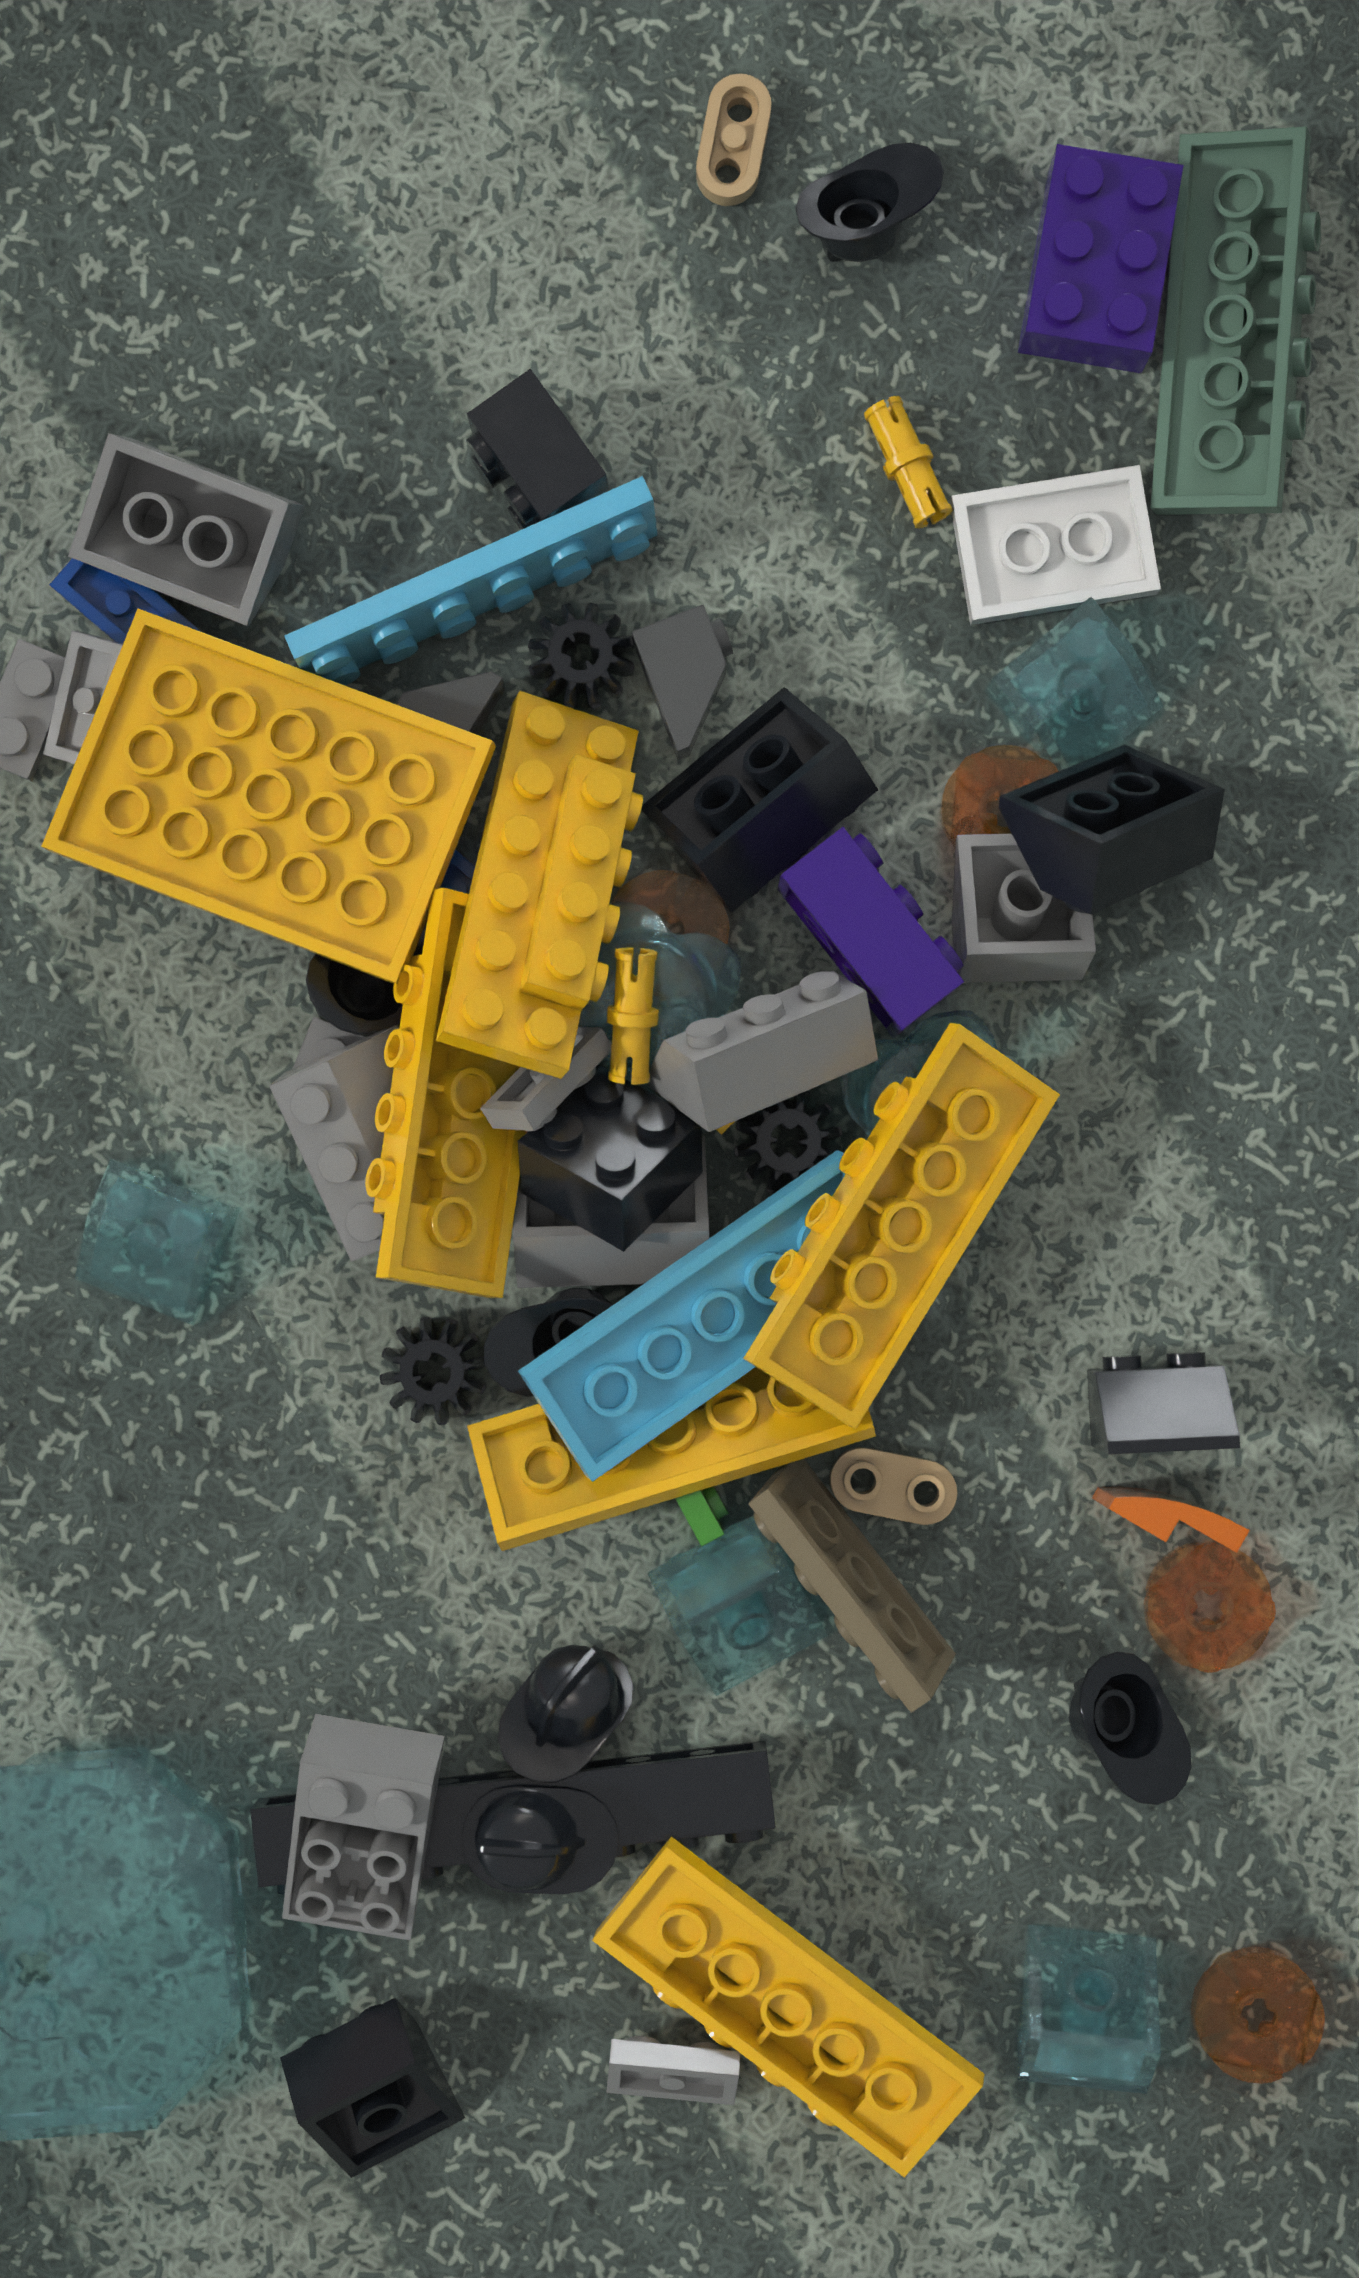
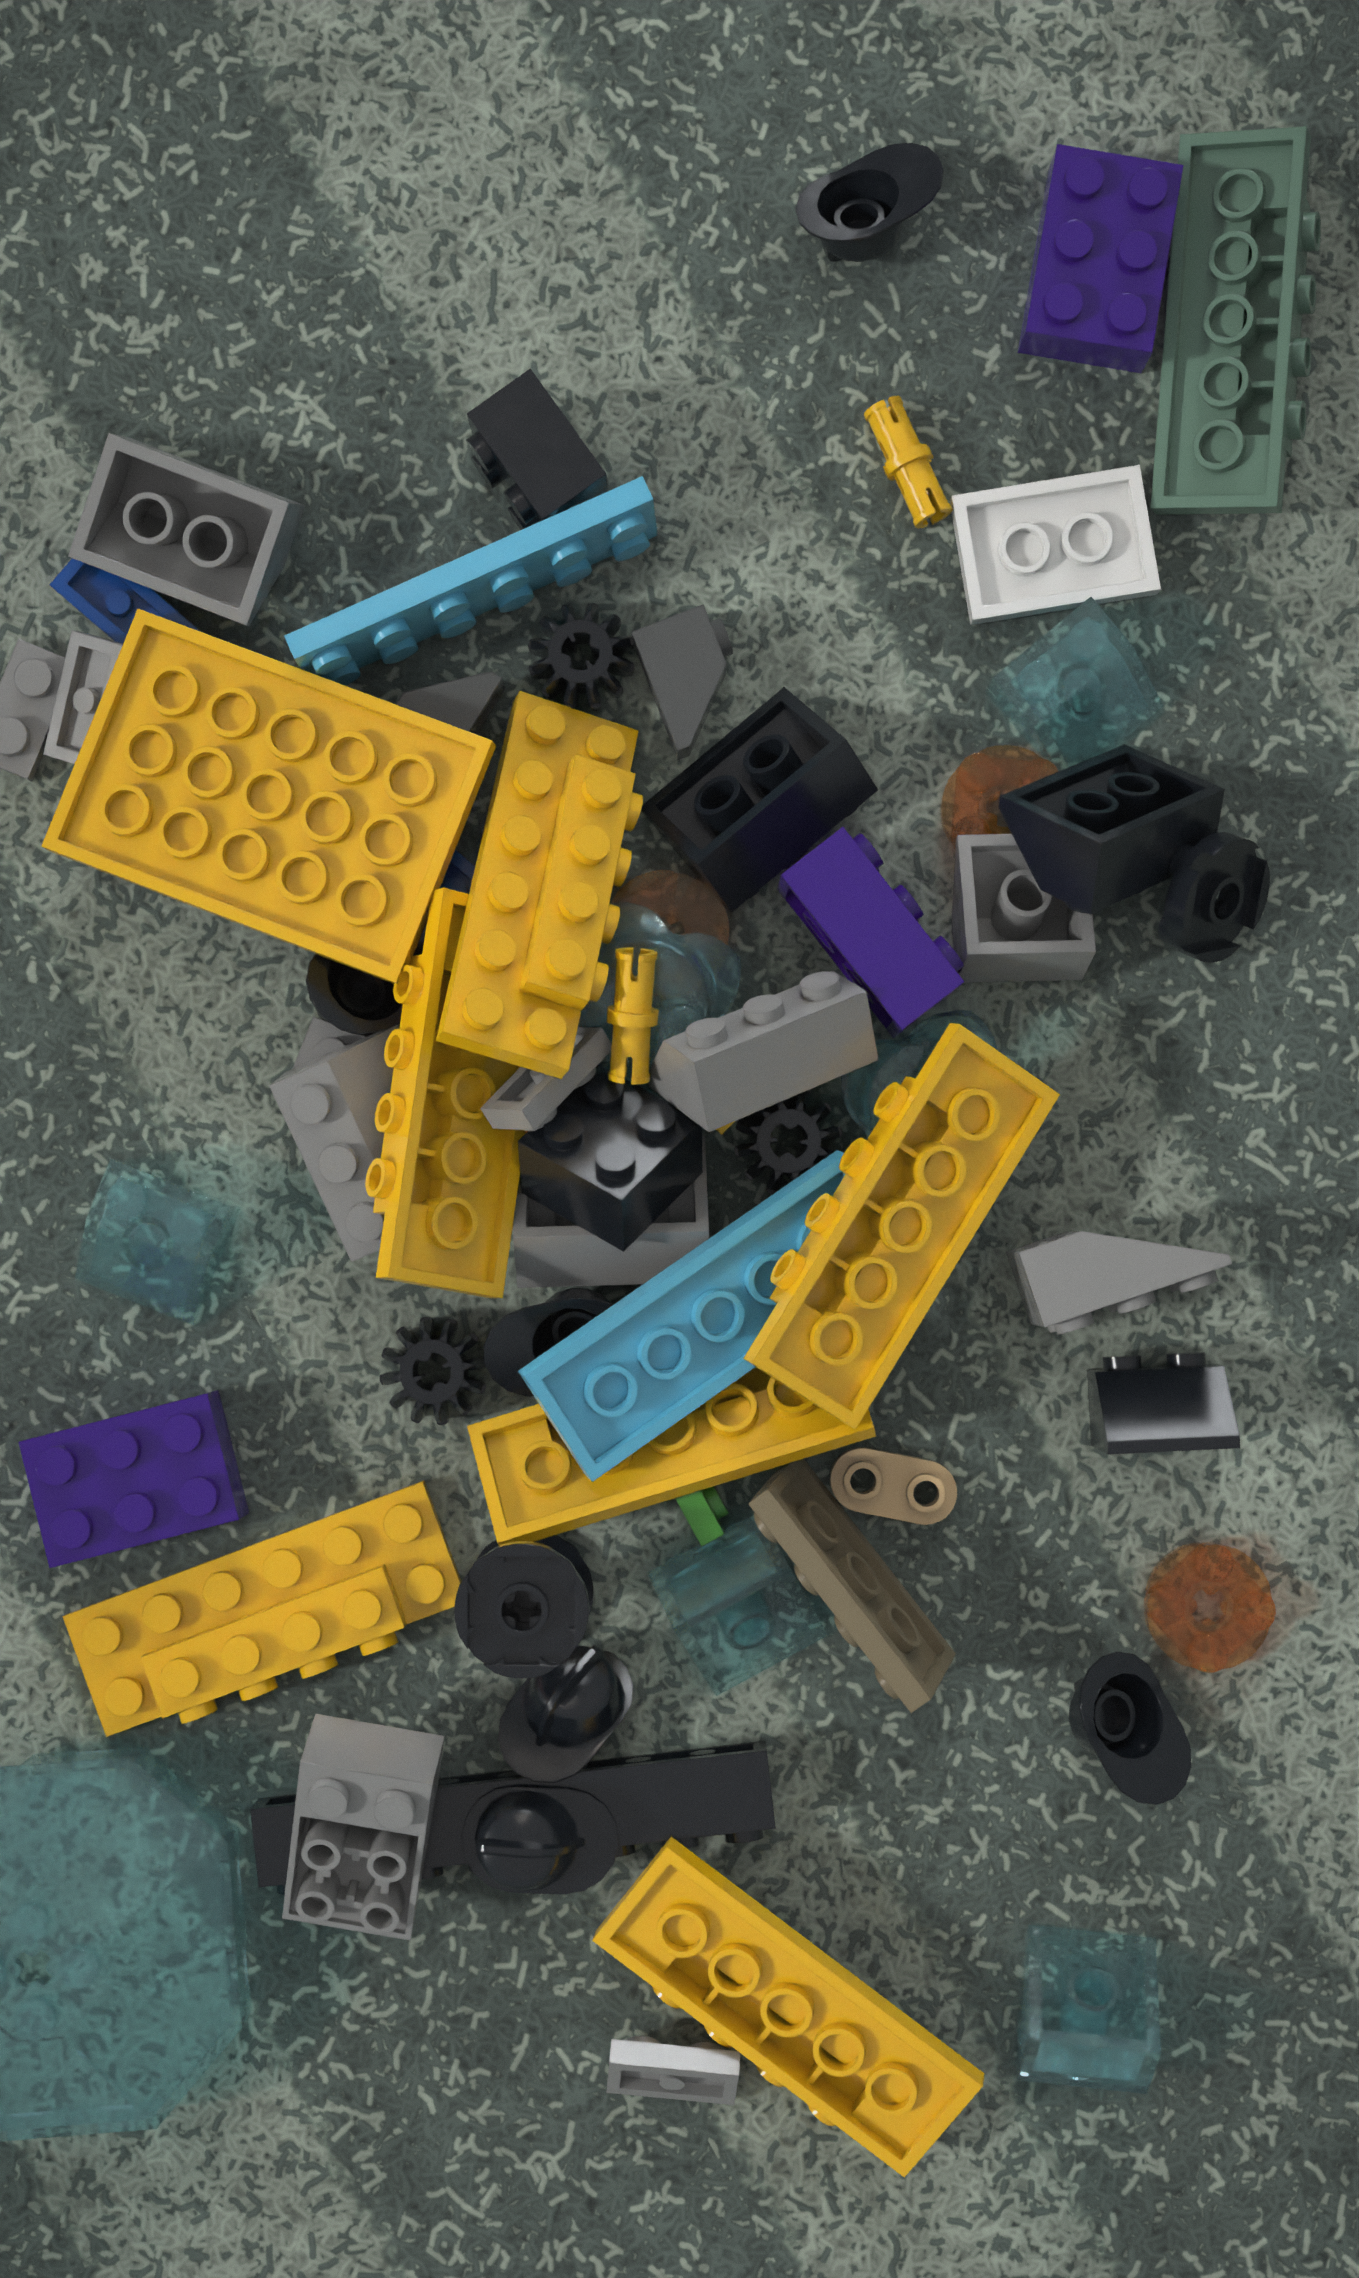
(134, 1479): none -> dark purple brick
(265, 1611): none -> yellow plate
(369, 2088): black slope -> none
(525, 1606): none -> black piece
(731, 141): tan plate -> none
(1086, 1271): none -> light grey slope
(1160, 1513): orange slope -> none
(1194, 916): none -> black plate
(1277, 2045): clear orange plate -> none

